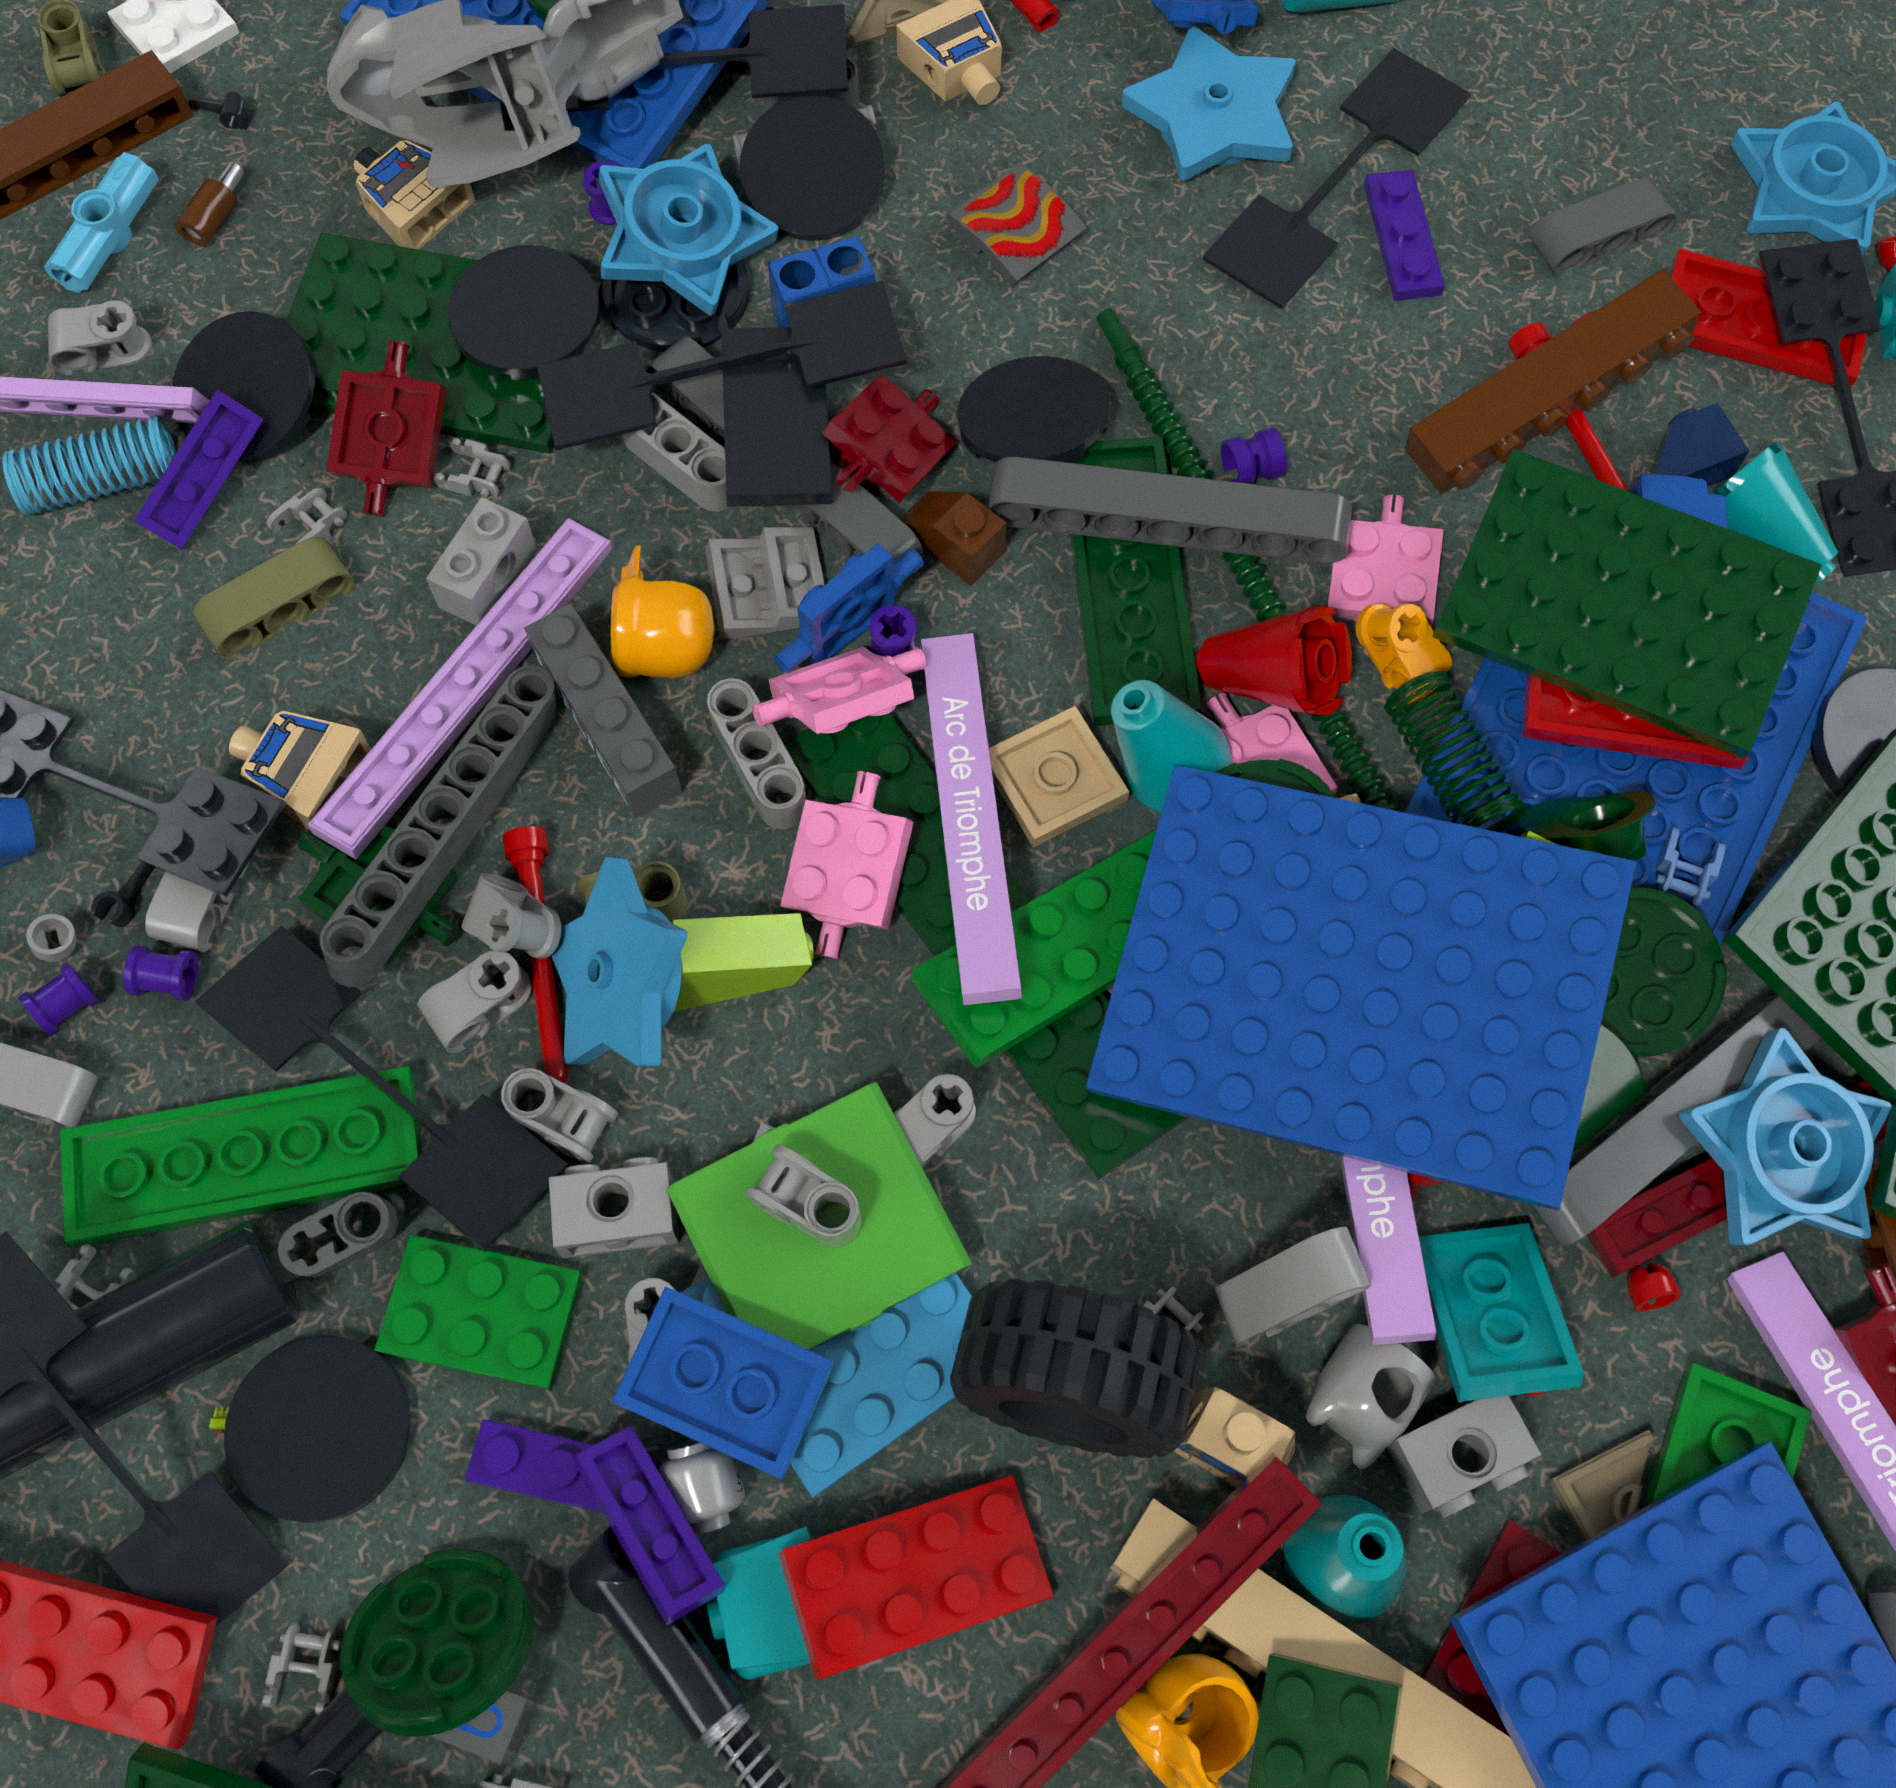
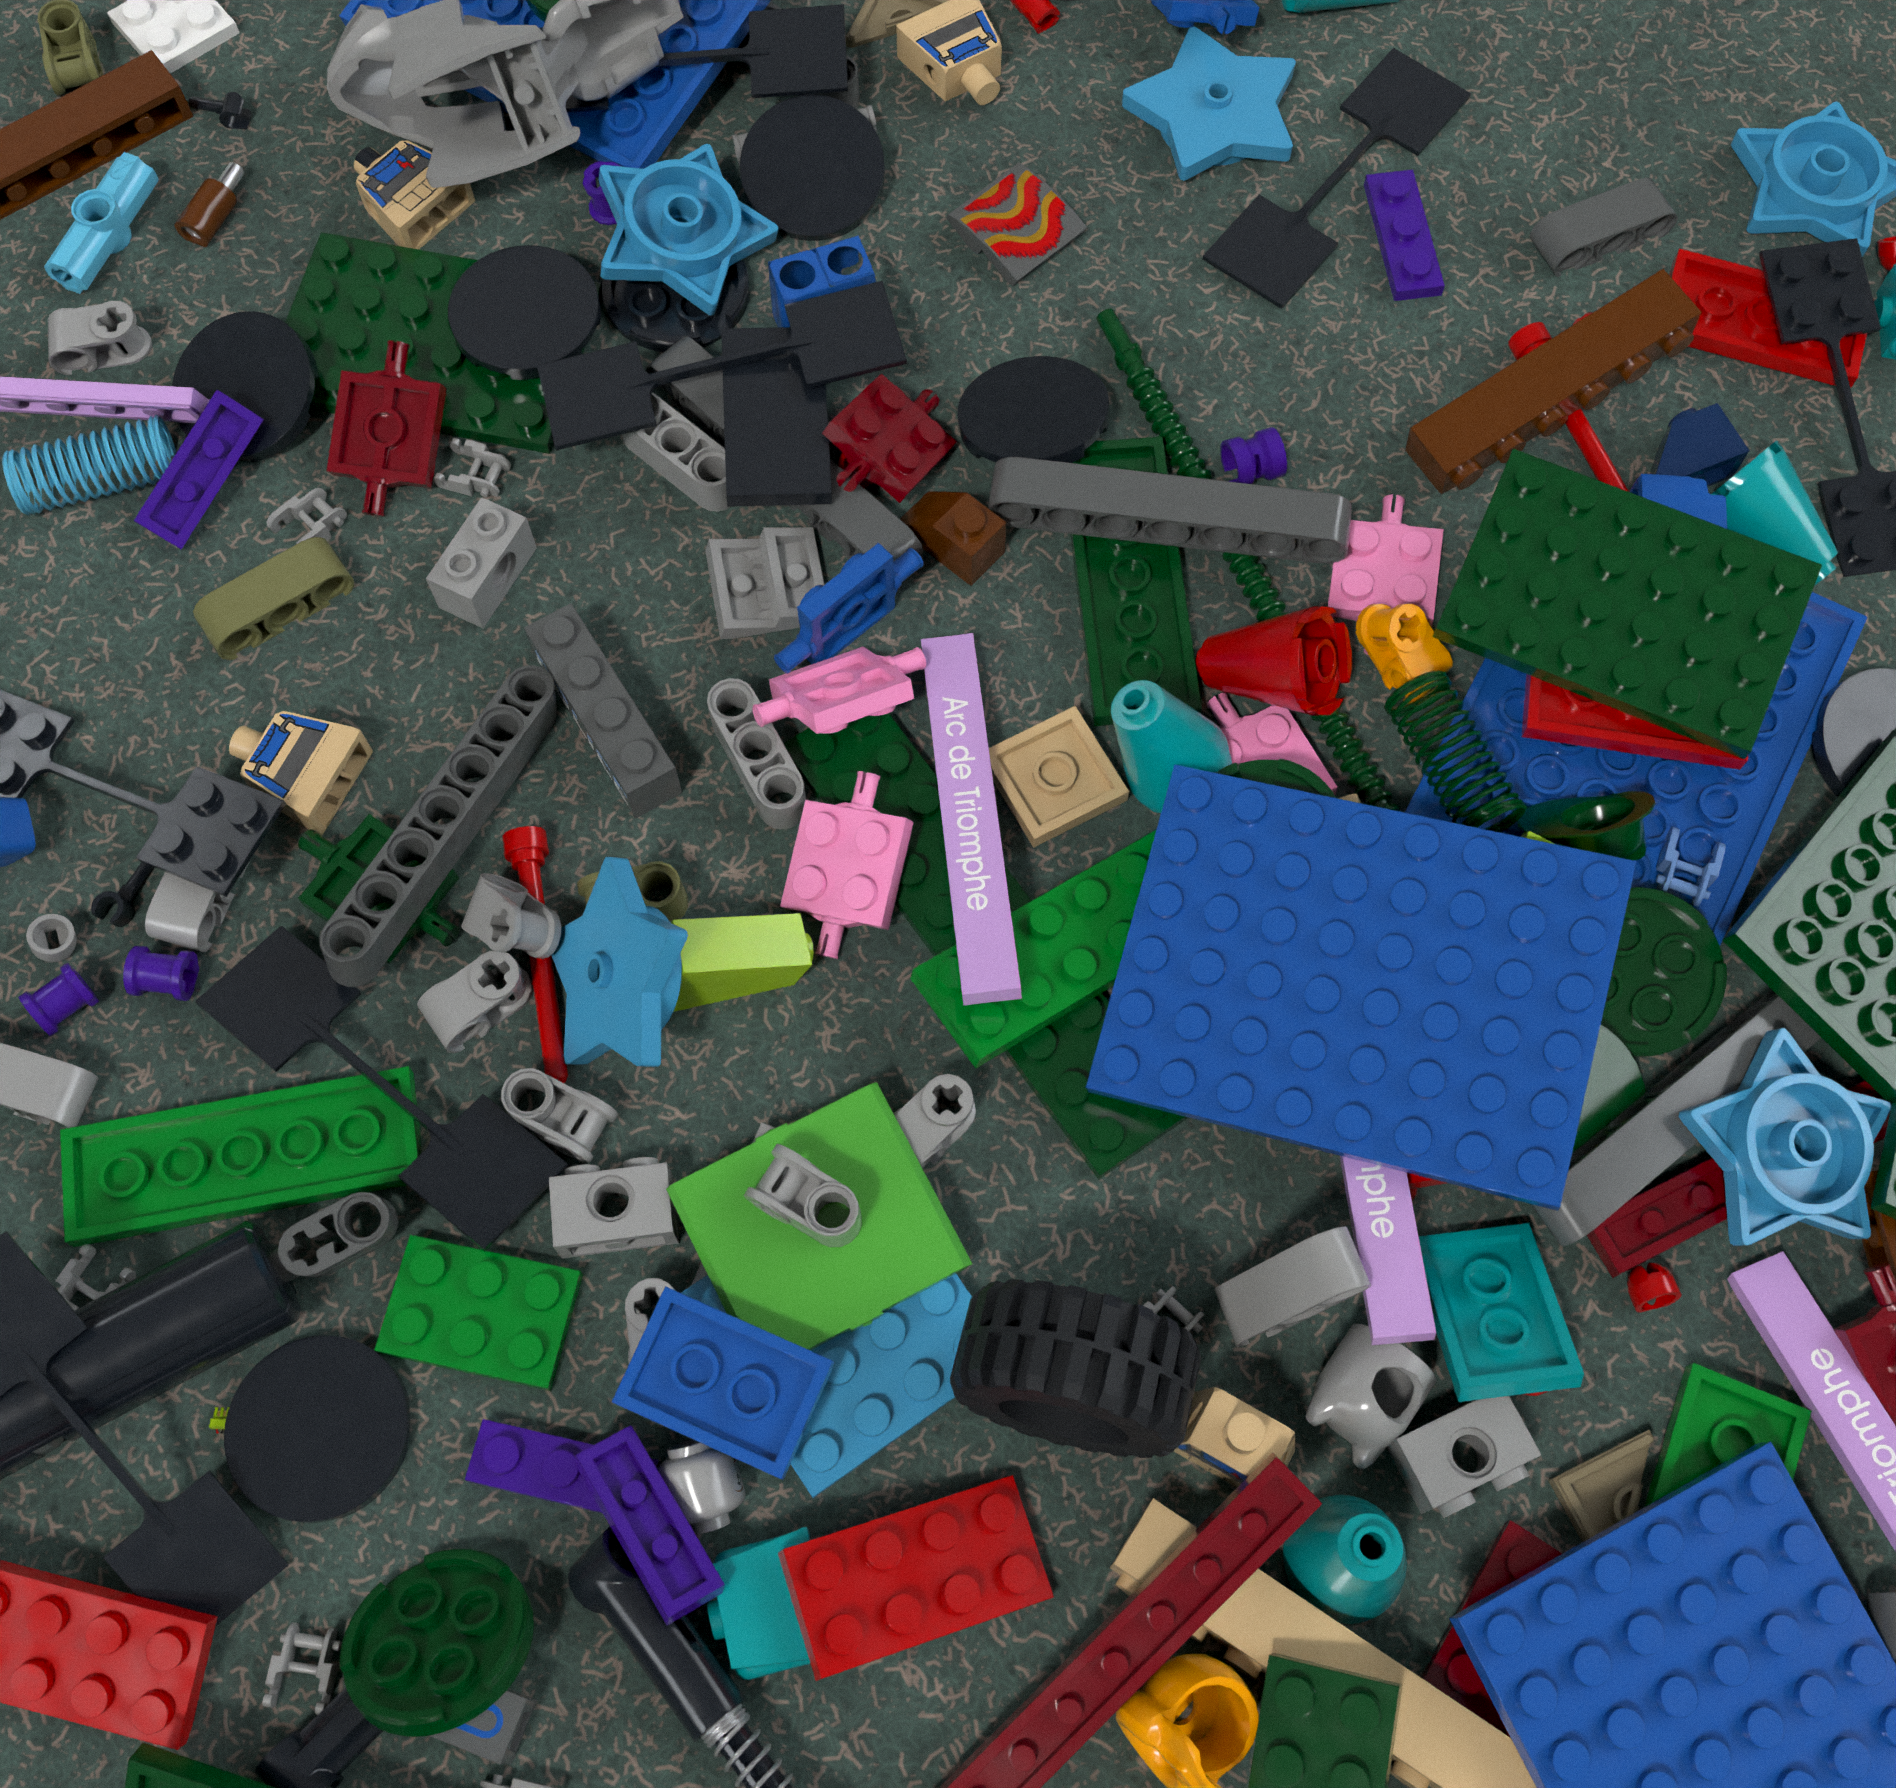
(457, 691): lavender tile -> none
(658, 625): light orange piece -> none
(892, 630): dark purple bush -> none

